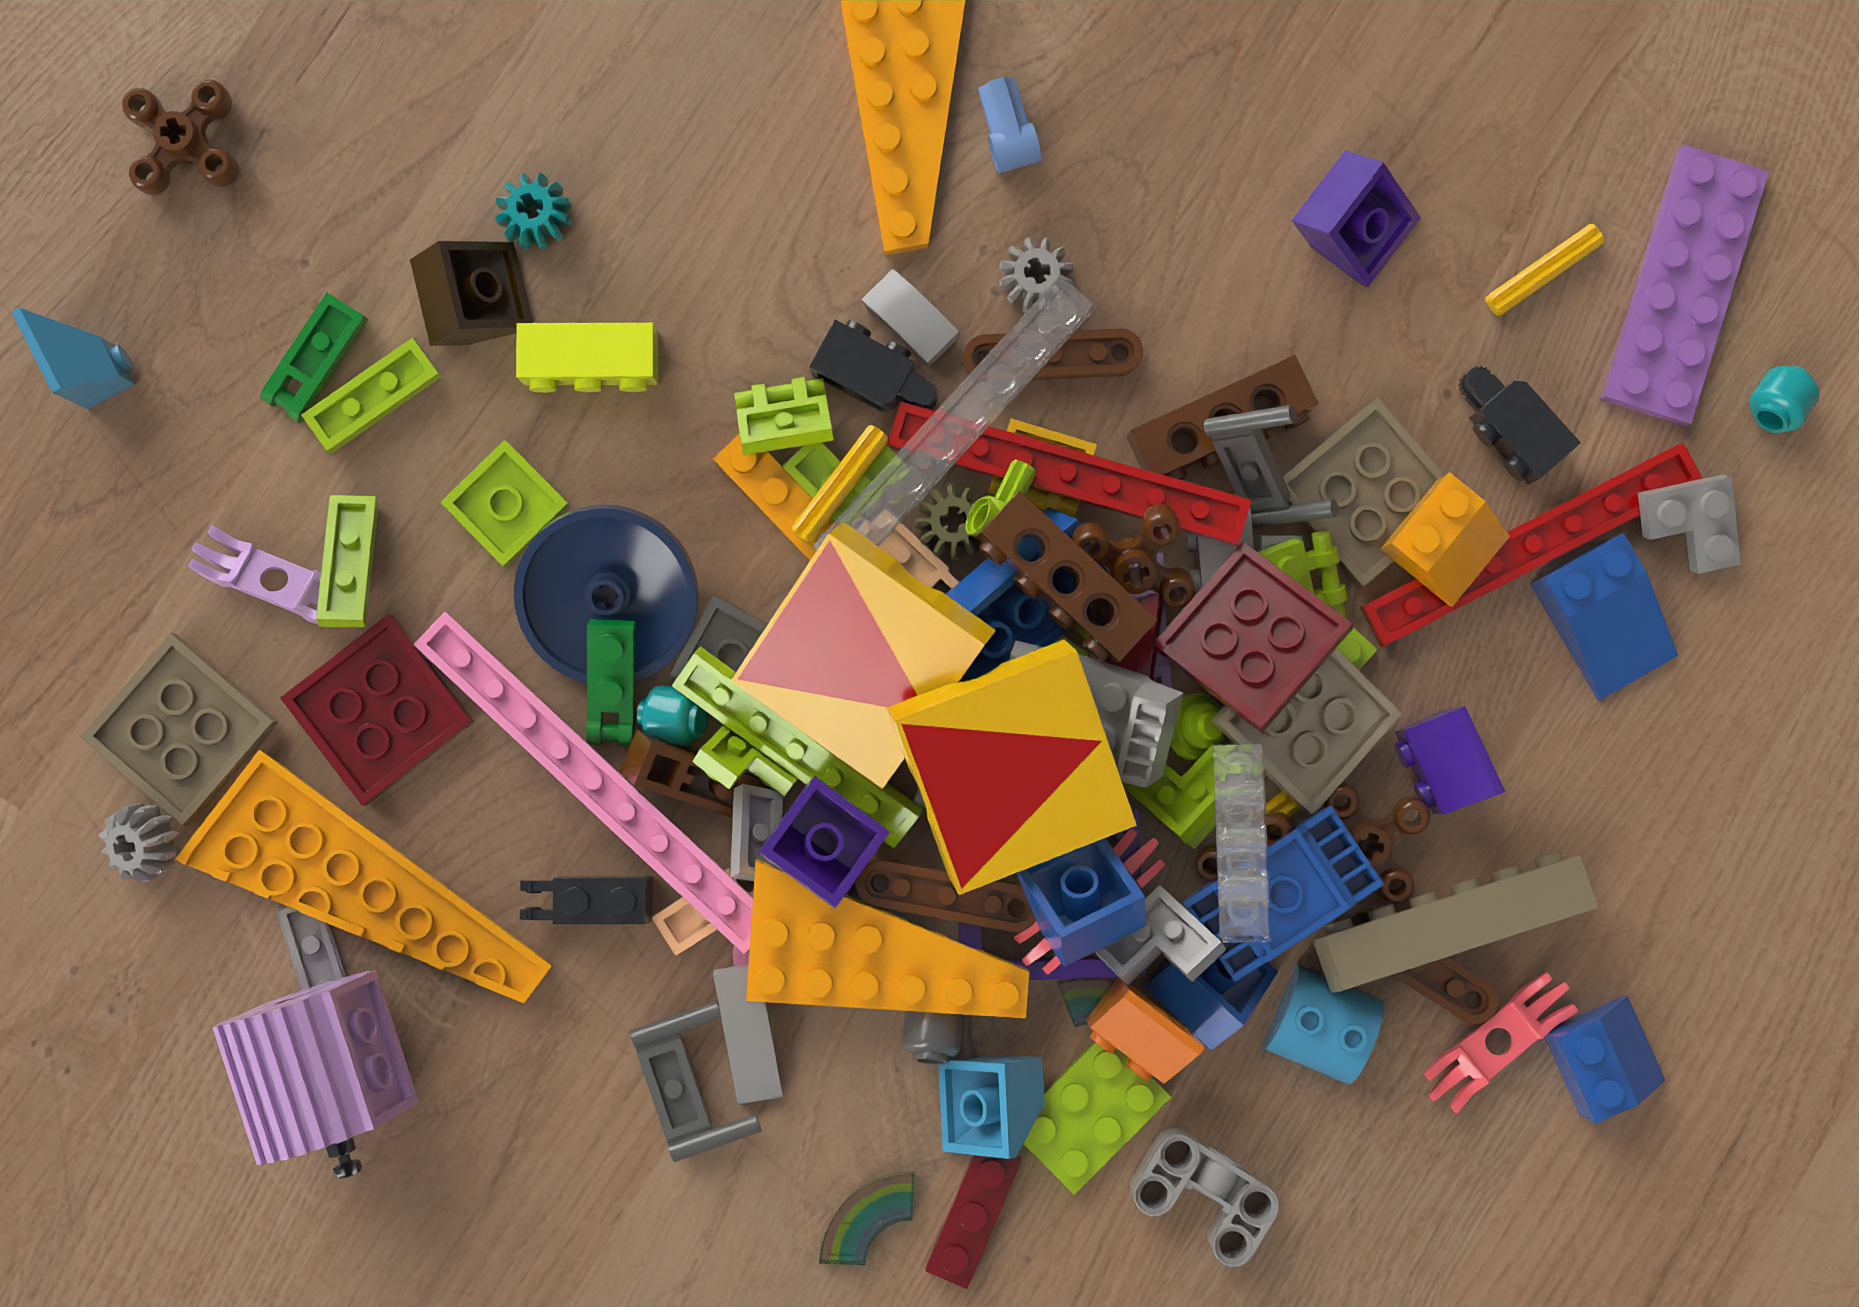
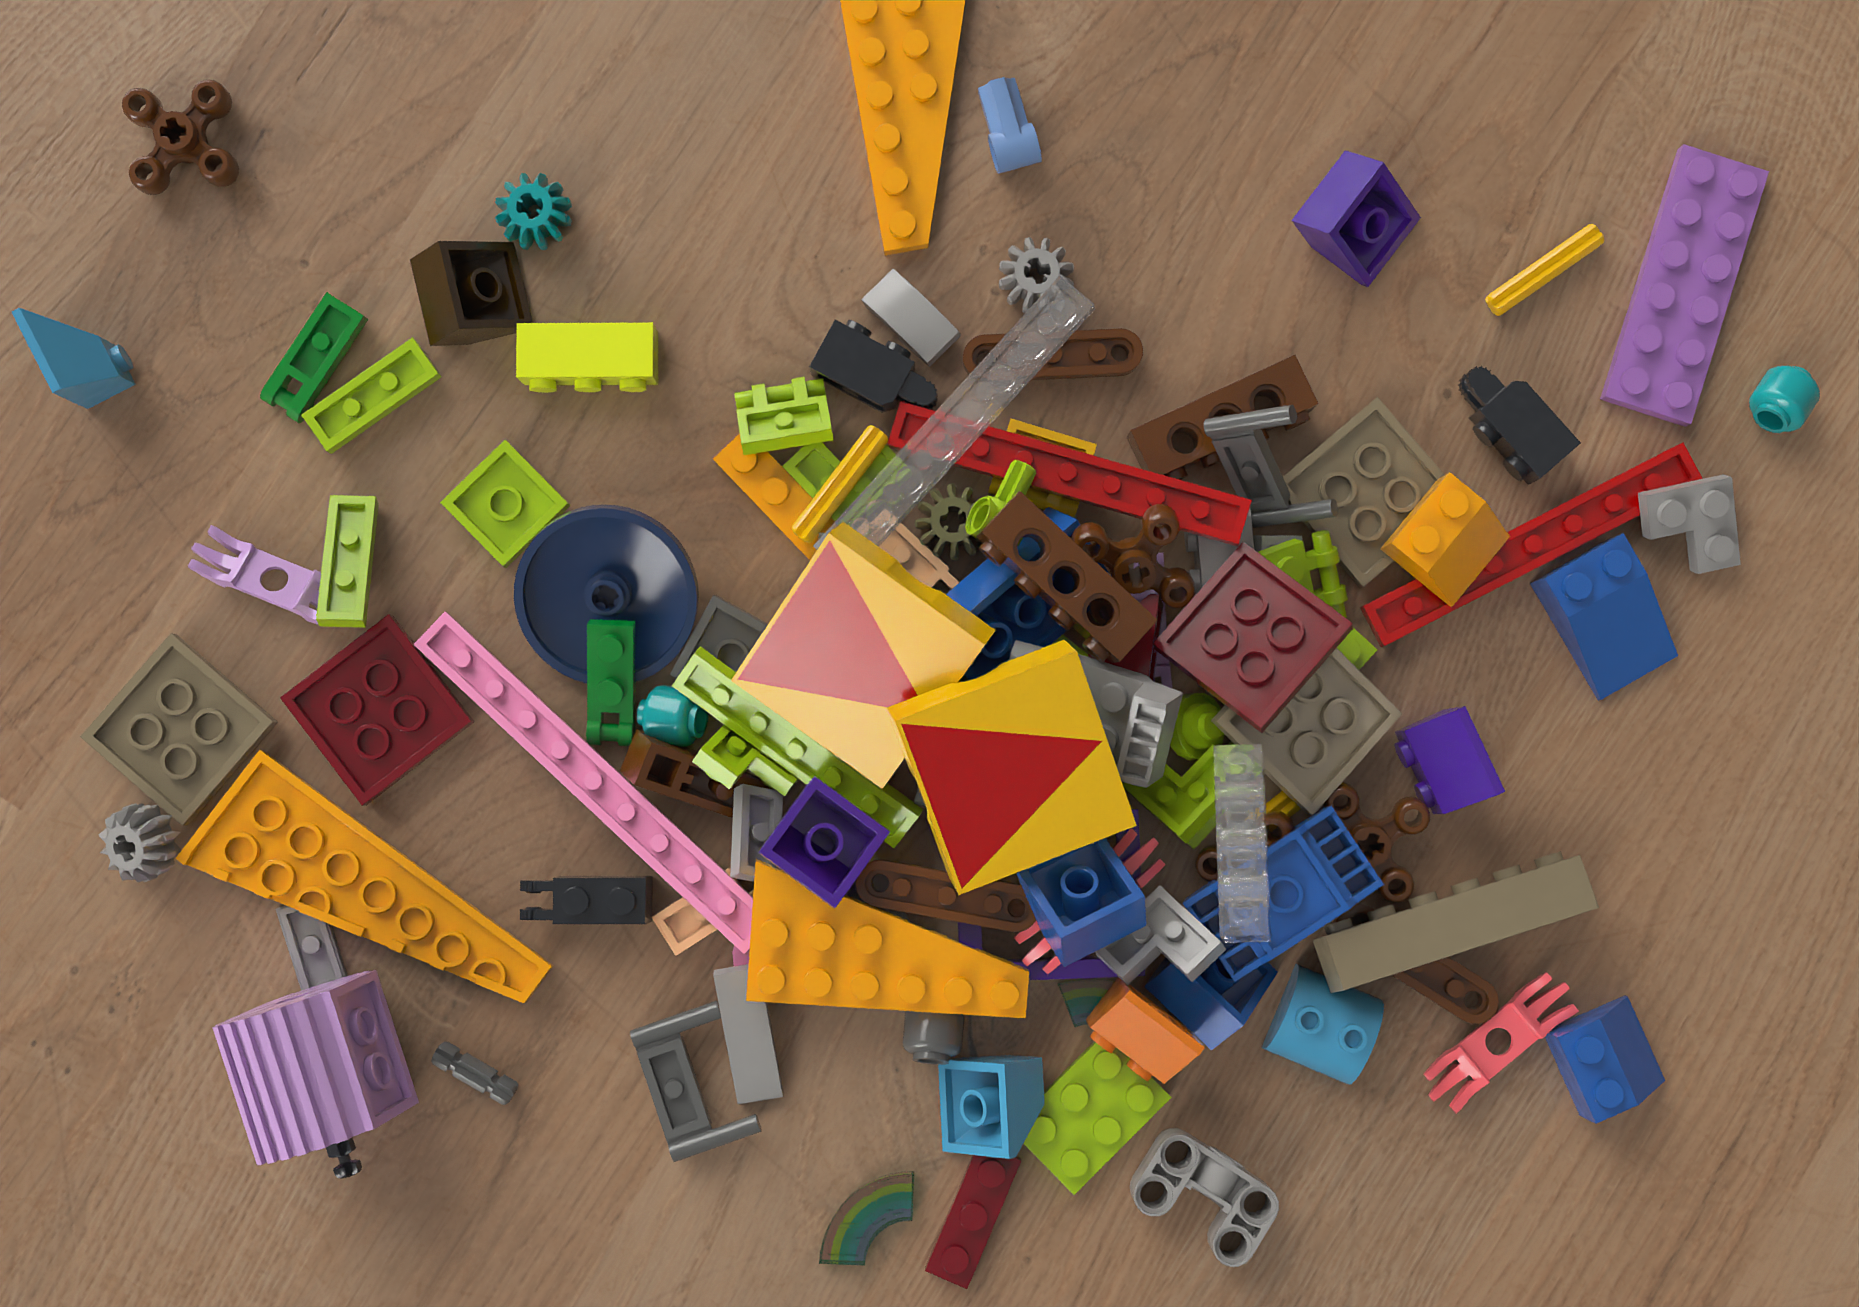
(474, 1073): none -> dark grey axle

